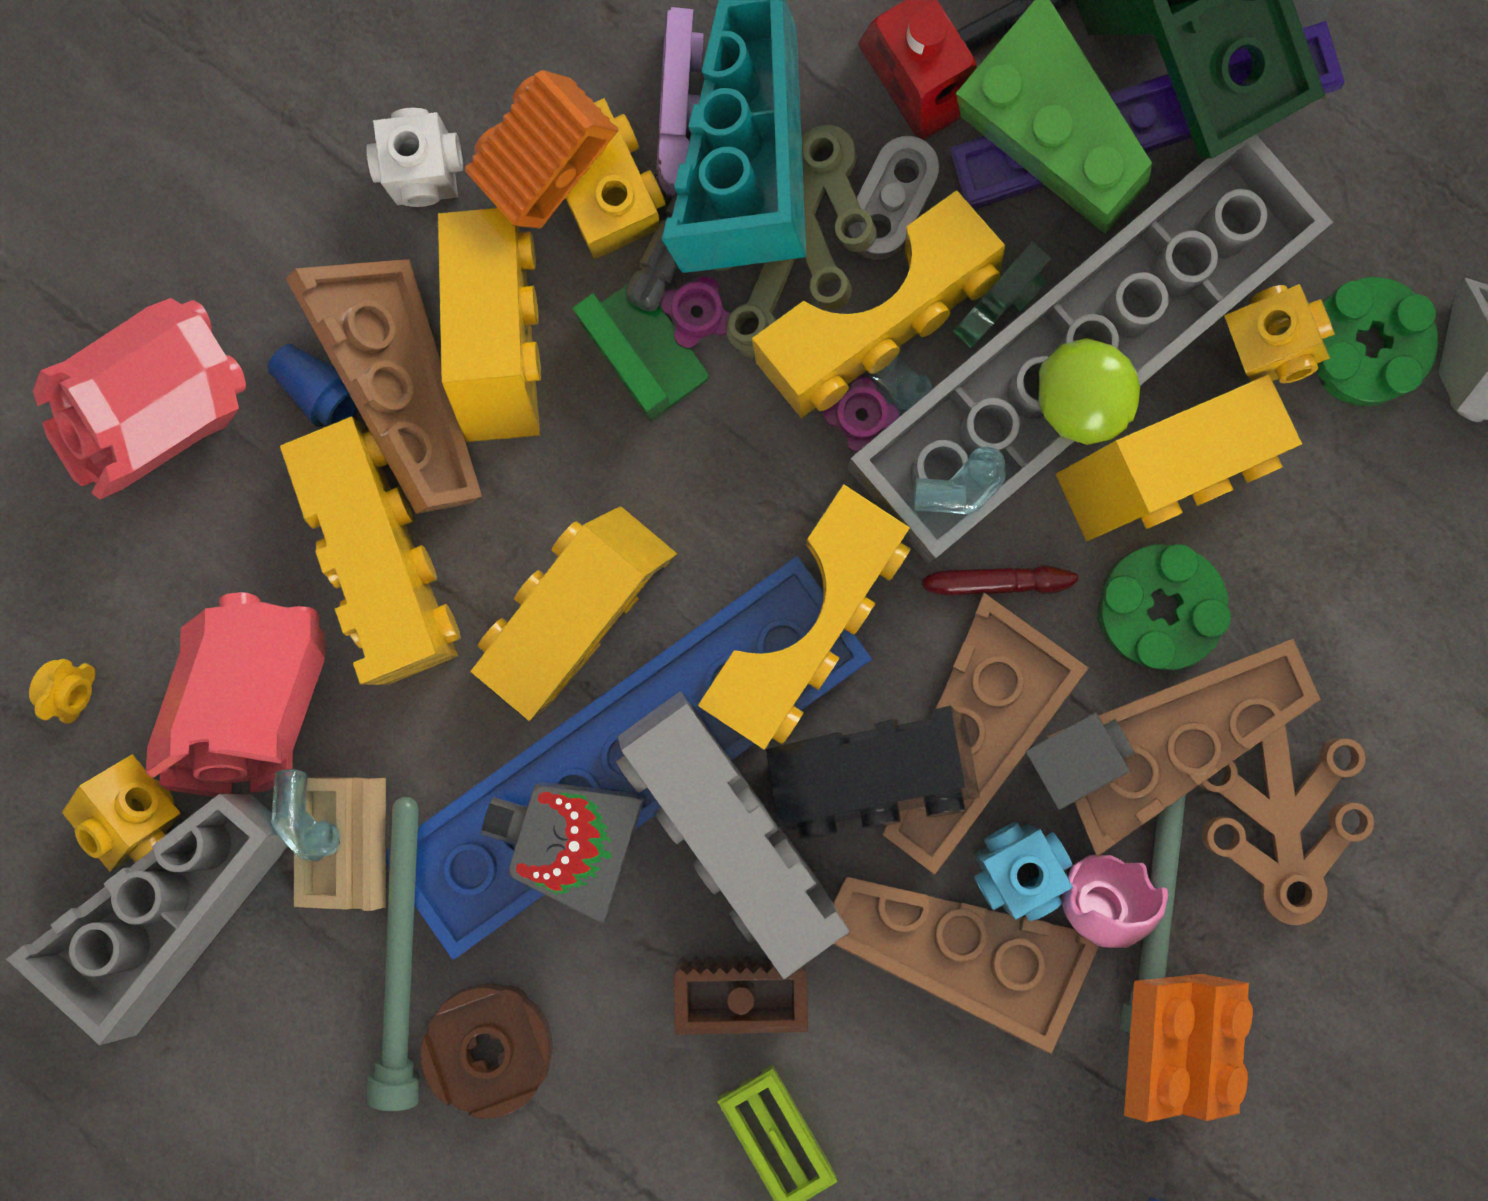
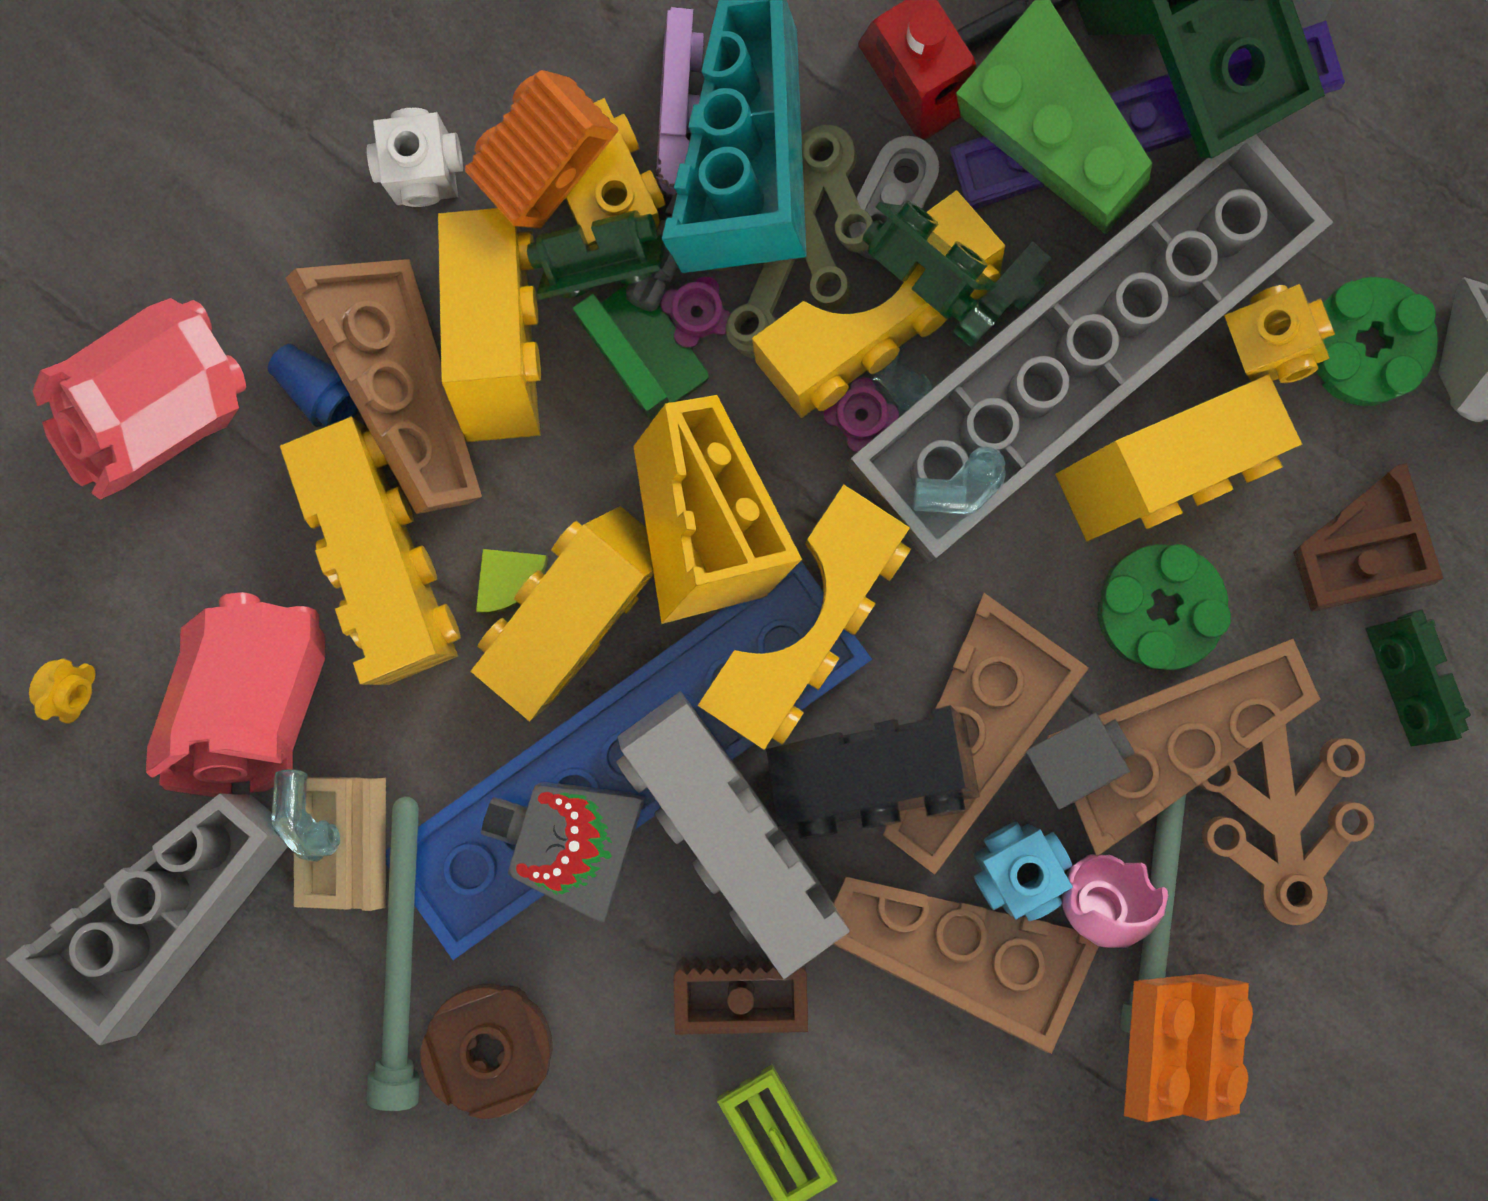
(120, 813): yellow brick -> none
(503, 576): none -> lime tile
(624, 252): none -> dark green hinge
(707, 513): none -> yellow wedge
(909, 241): none -> dark green hinge
(1043, 579): dark red piece -> none
(1088, 391): lime hair -> none
(1370, 547): none -> reddish brown wing
(1425, 702): none -> dark green hinge

